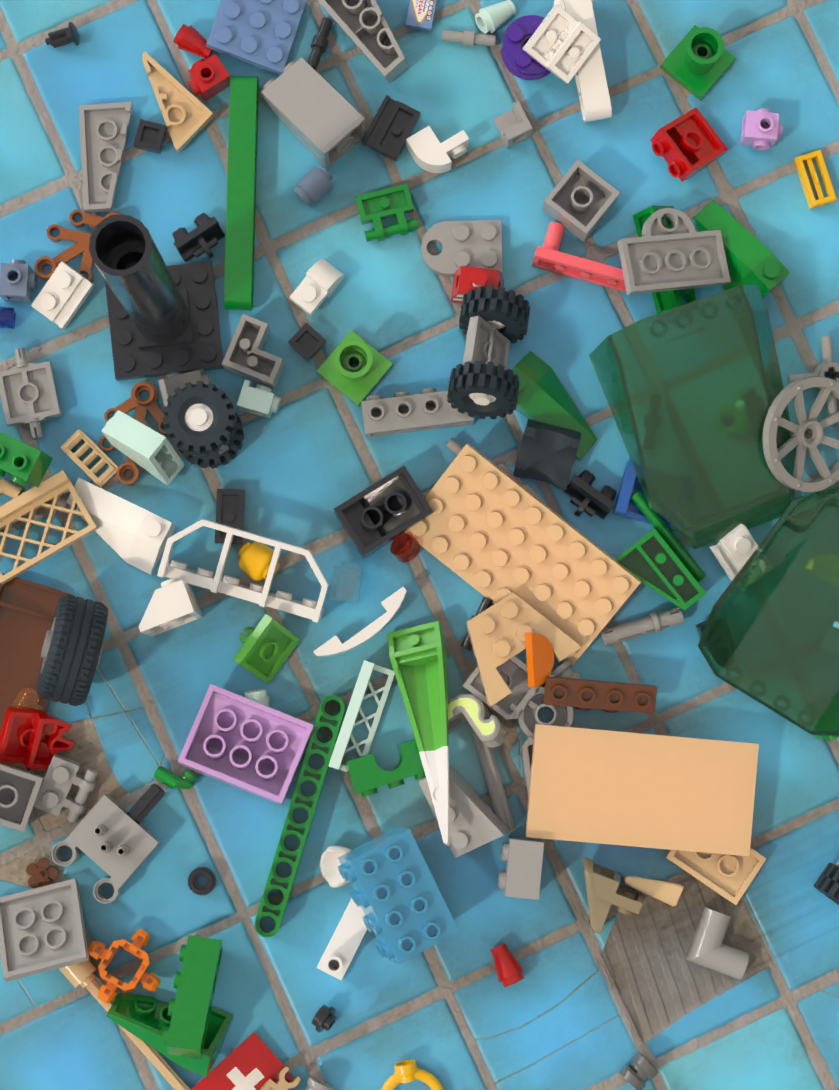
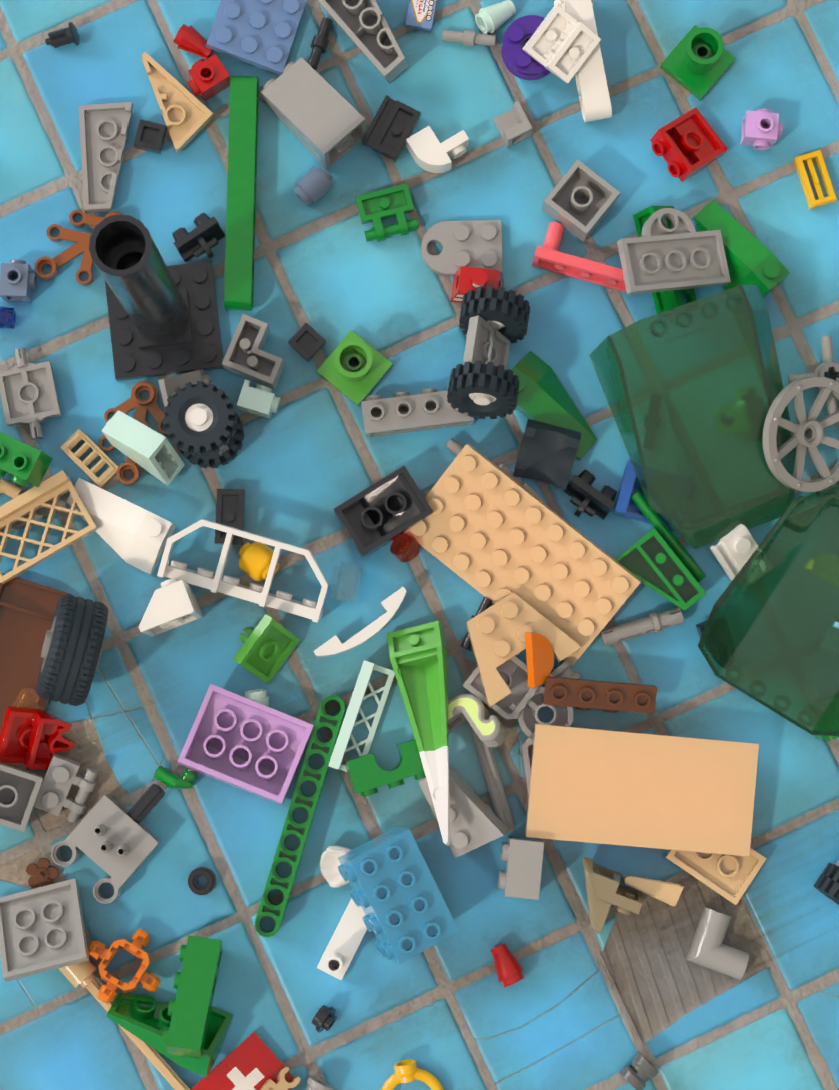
(63, 295): white plate -> none
(318, 284): white brick -> none

